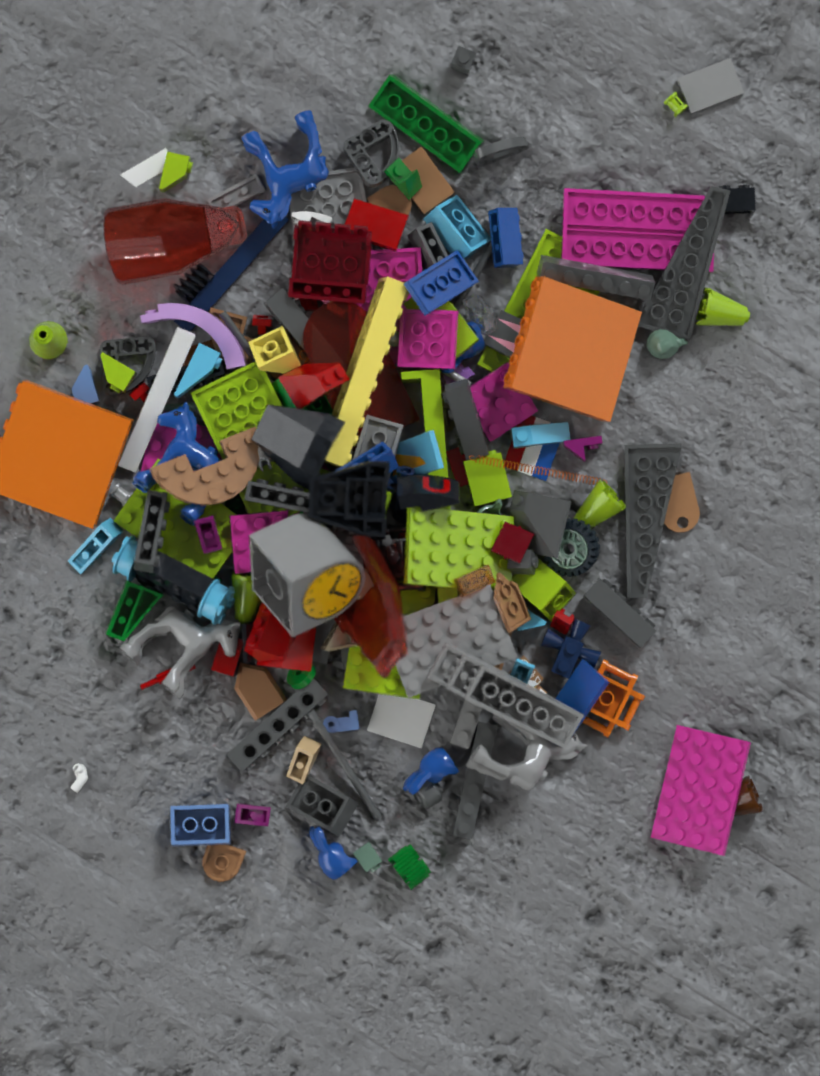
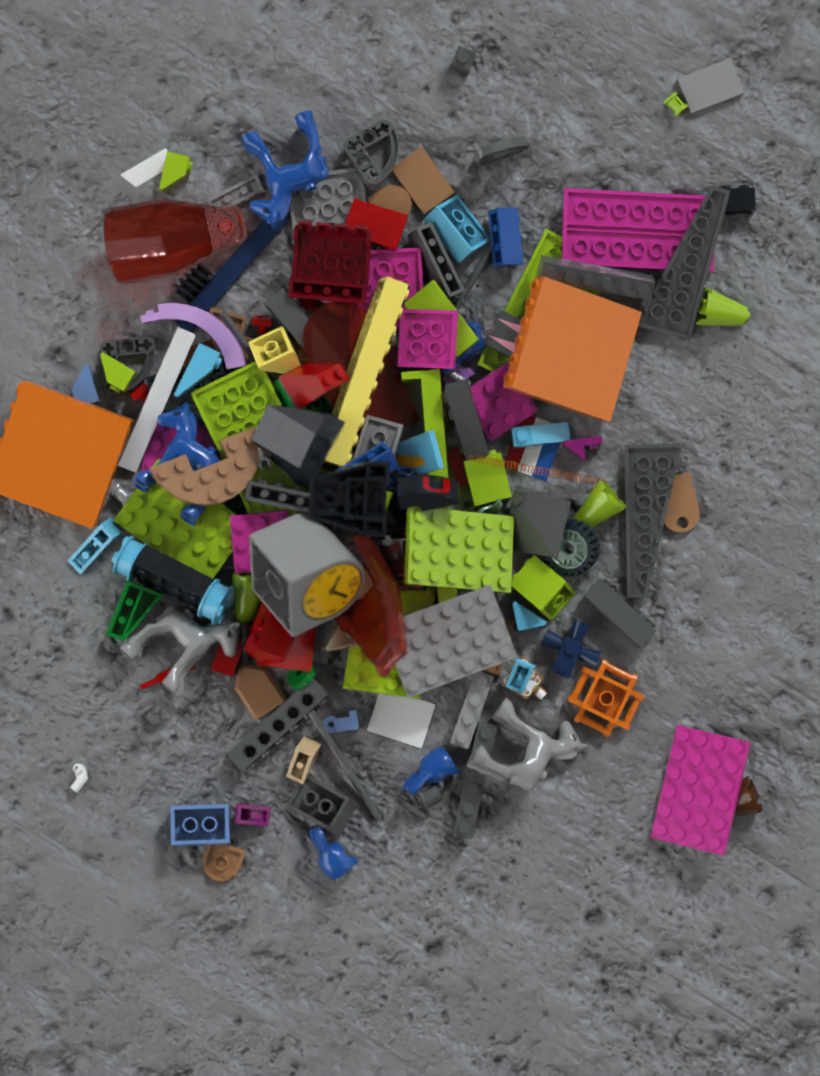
(54, 342): lime cone -> none
(150, 532): dark grey brick -> none
(208, 534): magenta slope -> none
(309, 216): white slope -> none
(368, 857): sand green brick -> none
(403, 178): green slope -> none
(409, 867): green brick -> none
(425, 123): green arch -> none
(441, 282): blue tile -> none
(474, 580): clear orange tile -> none
(505, 695): light grey slope -> none
(510, 603): medium nougat tile -> none
(512, 542): dark red piece -> none
(527, 565): dark grey brick -> none
(562, 622): red tile -> none
(583, 689): blue tile -> none
(664, 344): sand green hat -> none

